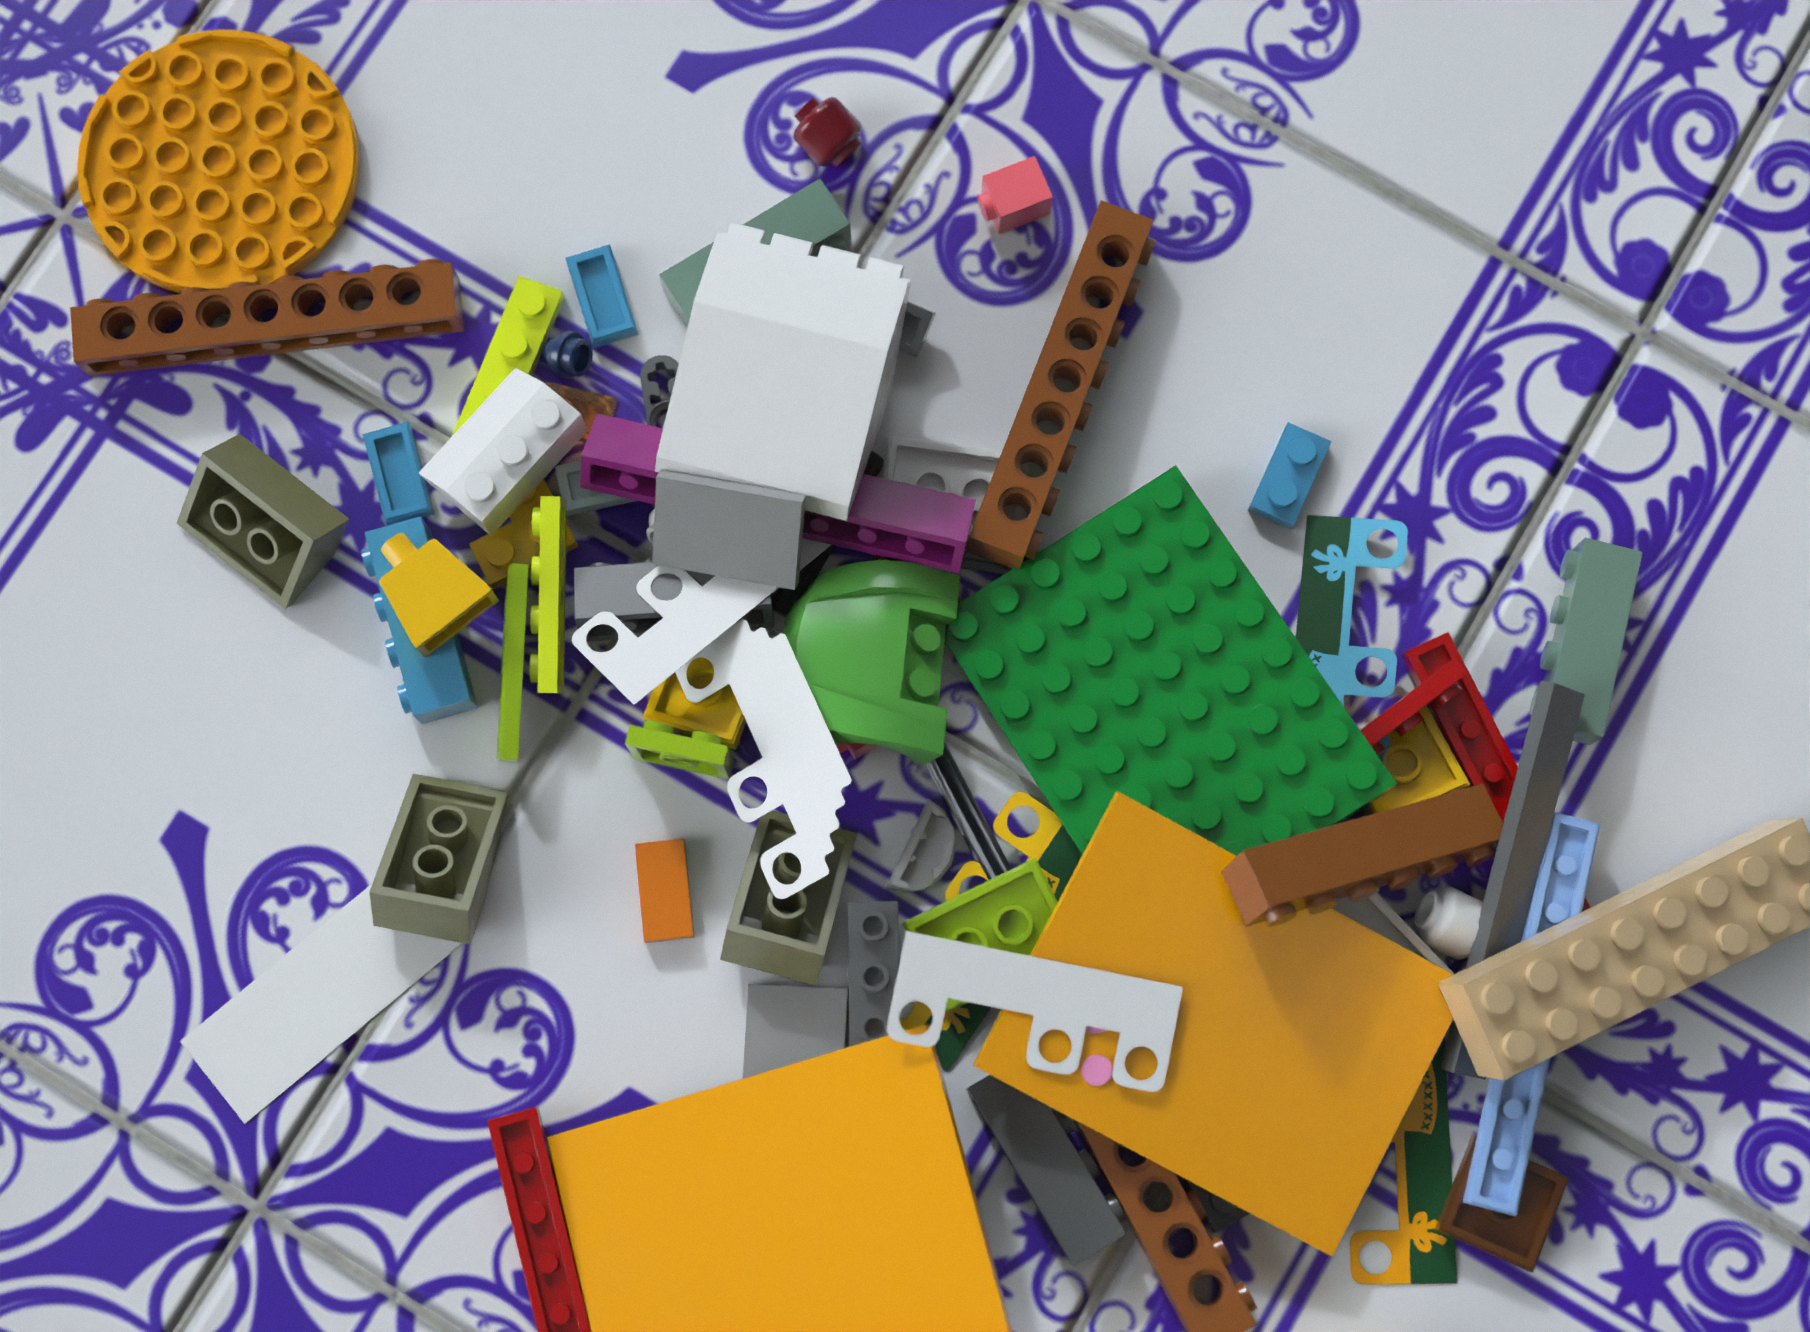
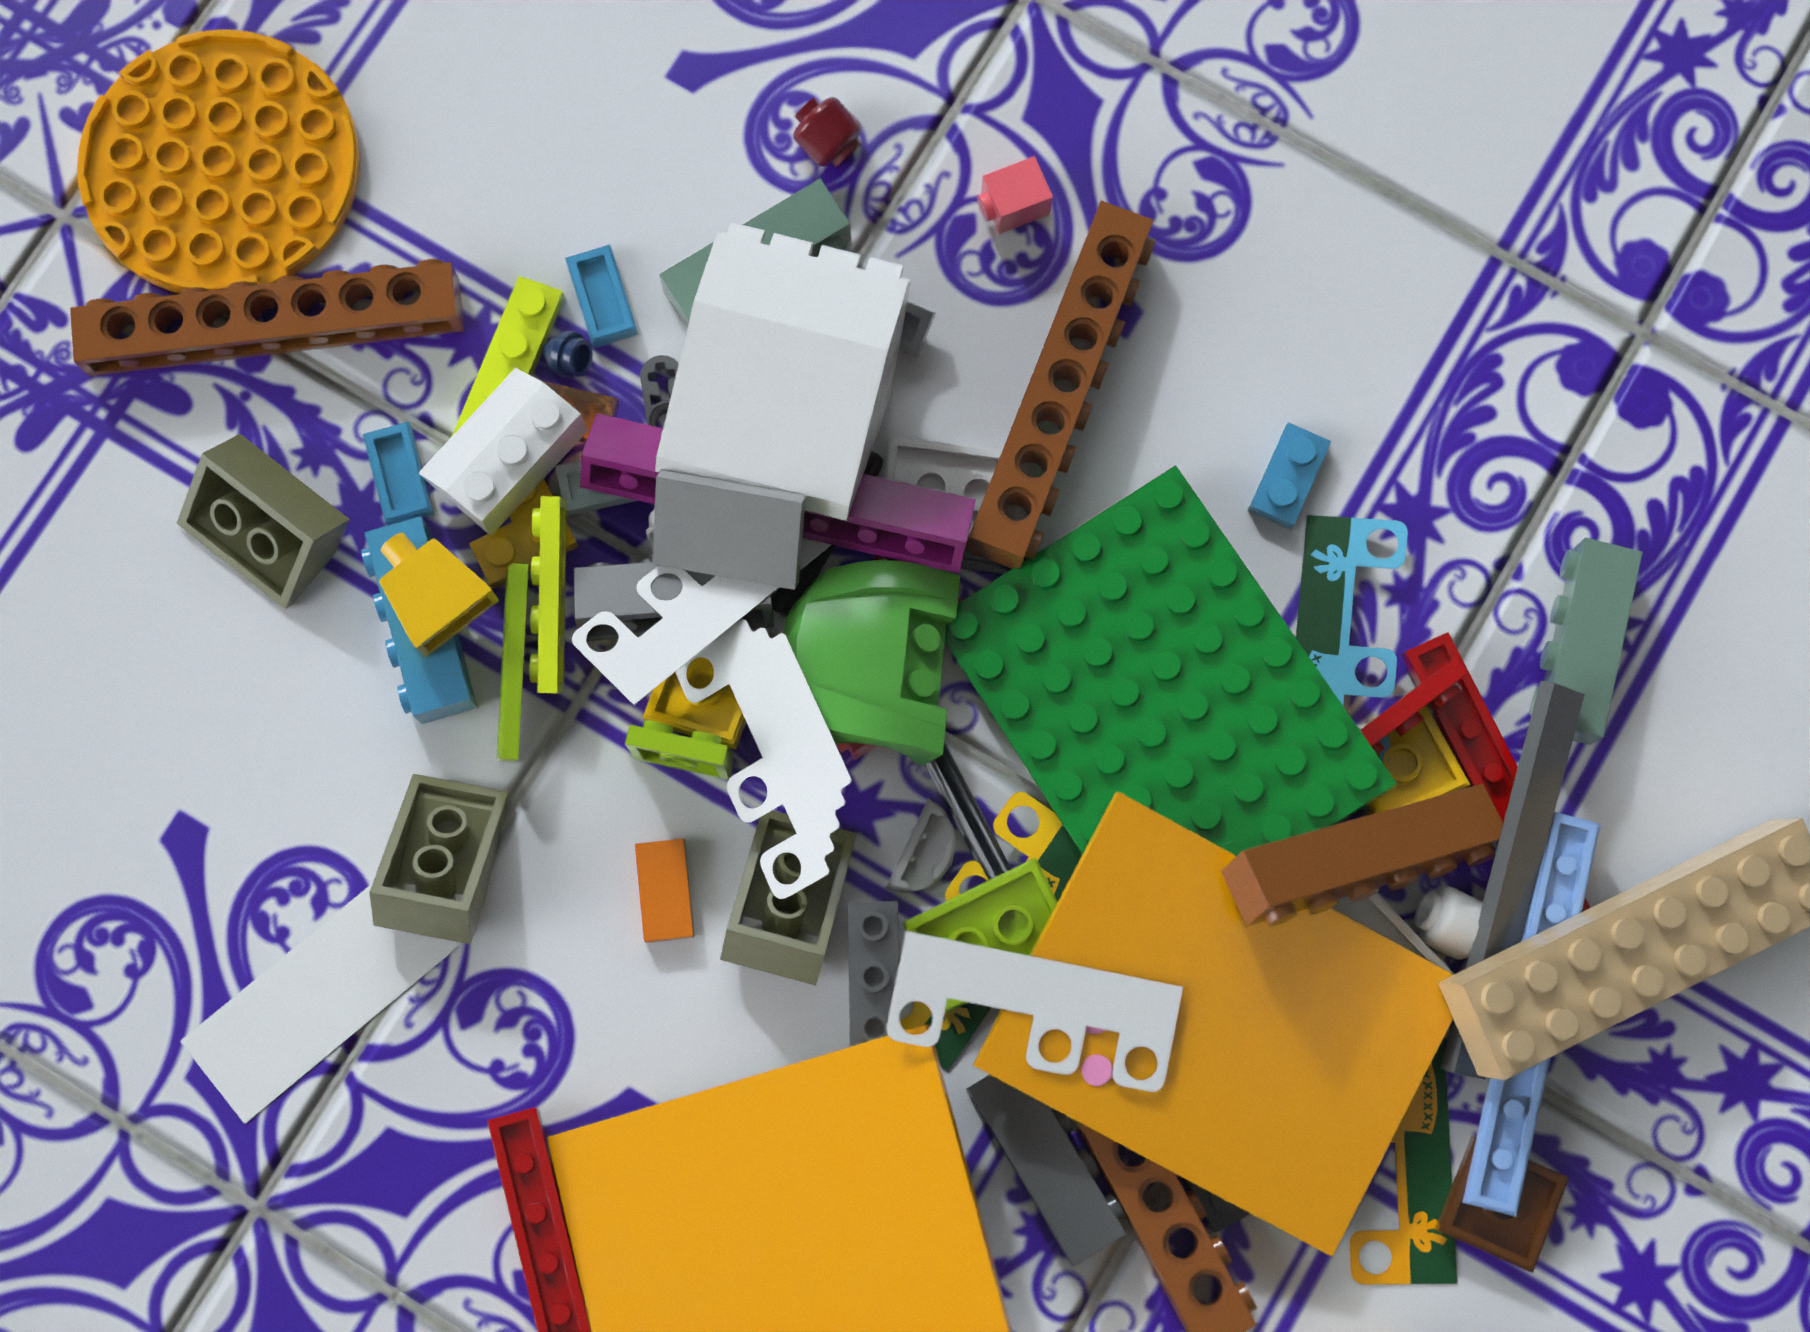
(792, 1025): light grey tile -> none

